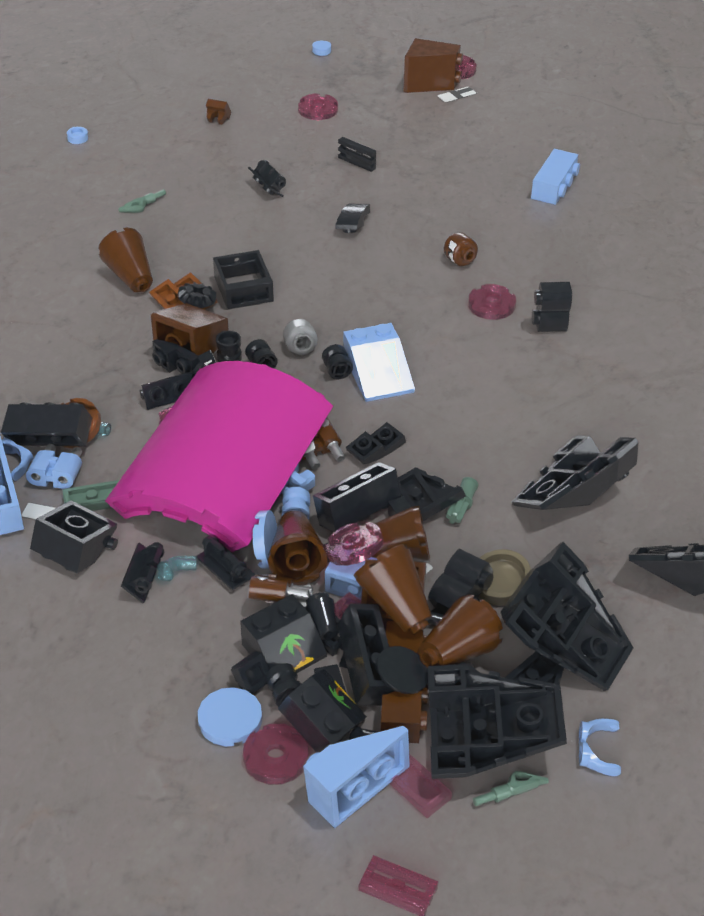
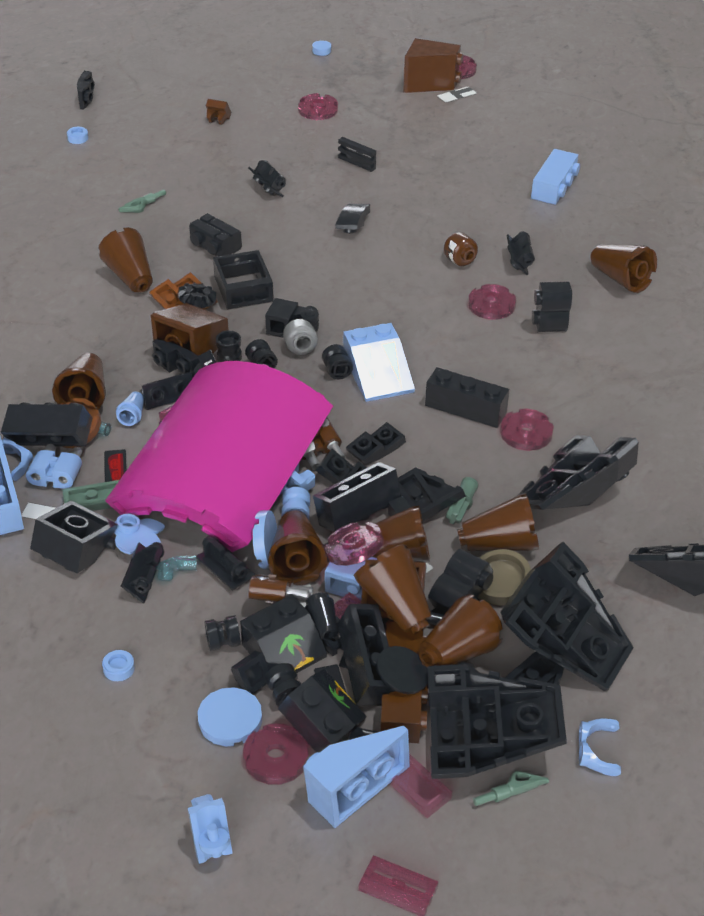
(81, 380): none -> reddish brown cone
(85, 89): none -> black slope
(114, 464): none -> sticker
(118, 665): none -> light blue tile
(130, 410): none -> light blue cone
(132, 531): none -> light blue plate
(209, 828): none -> light blue hips
(215, 236): none -> black brick
(215, 633): none -> black wheel
(284, 311): none -> black brick
(336, 468): none -> black slope
(466, 397): none -> black brick
(501, 527): none -> reddish brown cone
(520, 251): none -> black hinge
(522, 439): none -> clear pink tile
(626, 264): none -> reddish brown cone

